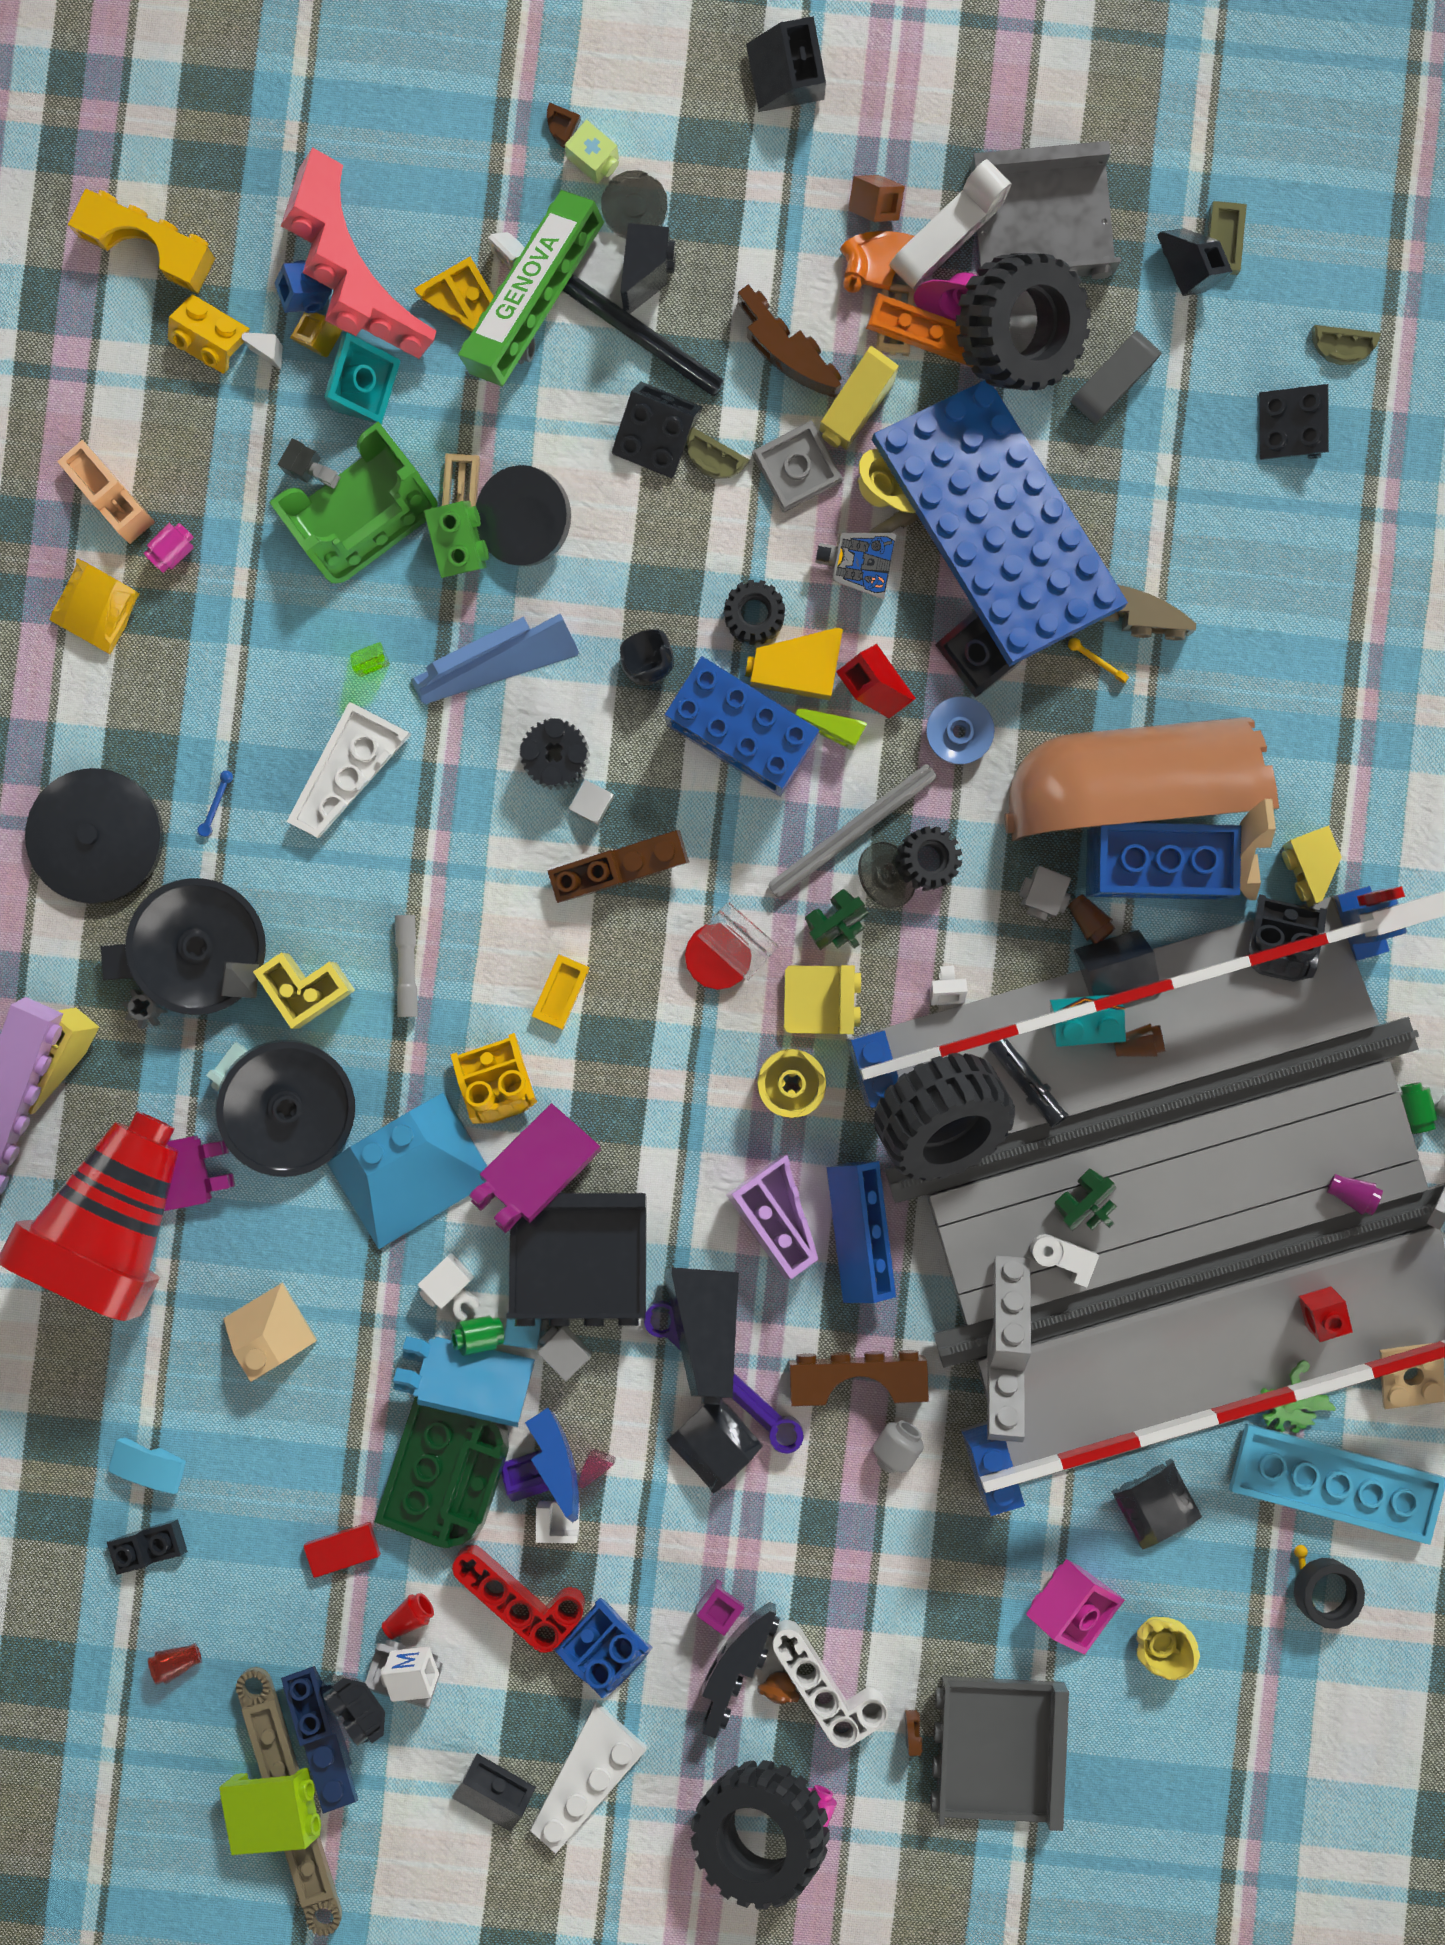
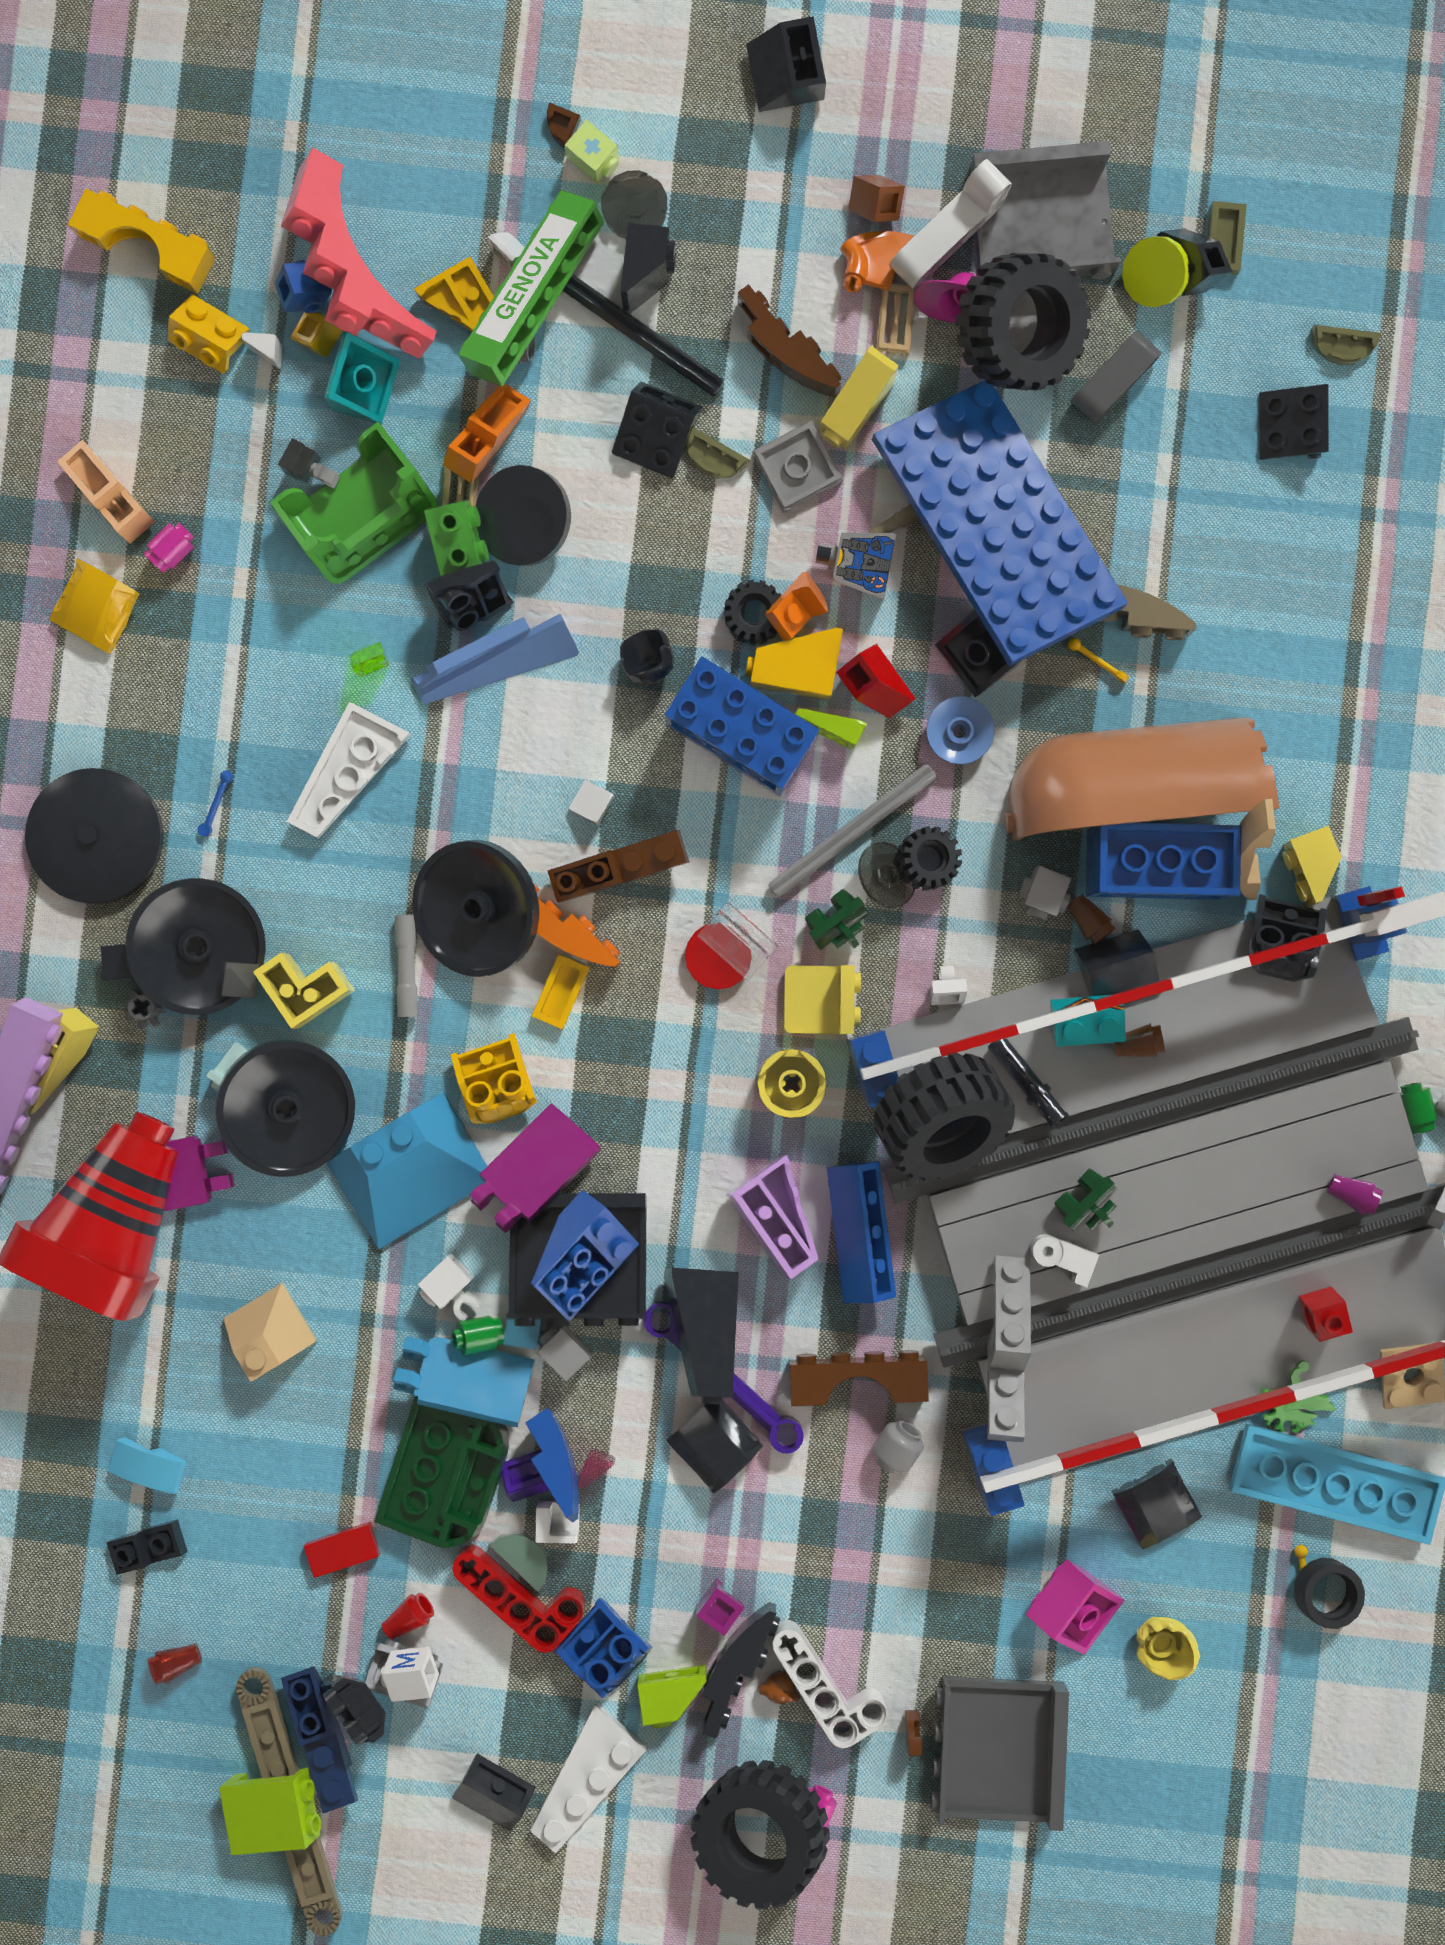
(469, 595): none -> black slope
(475, 908): none -> black dish
(485, 432): none -> orange slope
(523, 1556): none -> sand green tile
(536, 748): black brick -> none
(574, 935): none -> orange slope
(581, 1254): none -> blue slope
(668, 1693): none -> lime slope
(796, 606): none -> orange slope
(879, 485): light yellow piece -> none
(916, 327): orange tile -> none
(1155, 271): none -> neon yellow tile

